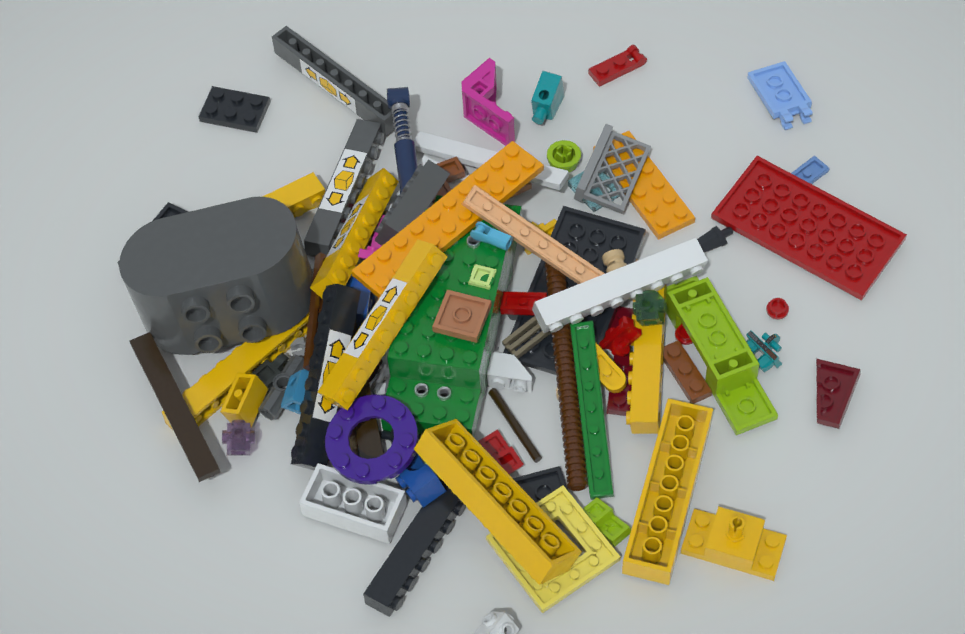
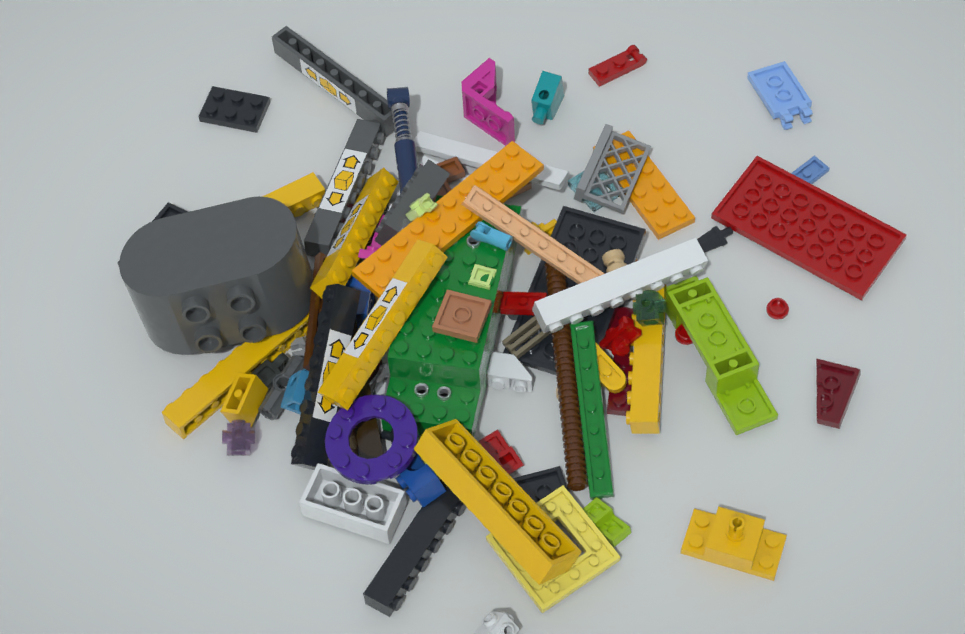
(175, 407): dark brown tile -> none
(421, 206): none -> yellowish green plate
(514, 424): dark brown bar -> none
(564, 155): lime piece -> none
(667, 492): yellow brick -> none
(685, 373): dark orange plate -> none
(768, 358): teal hips -> none

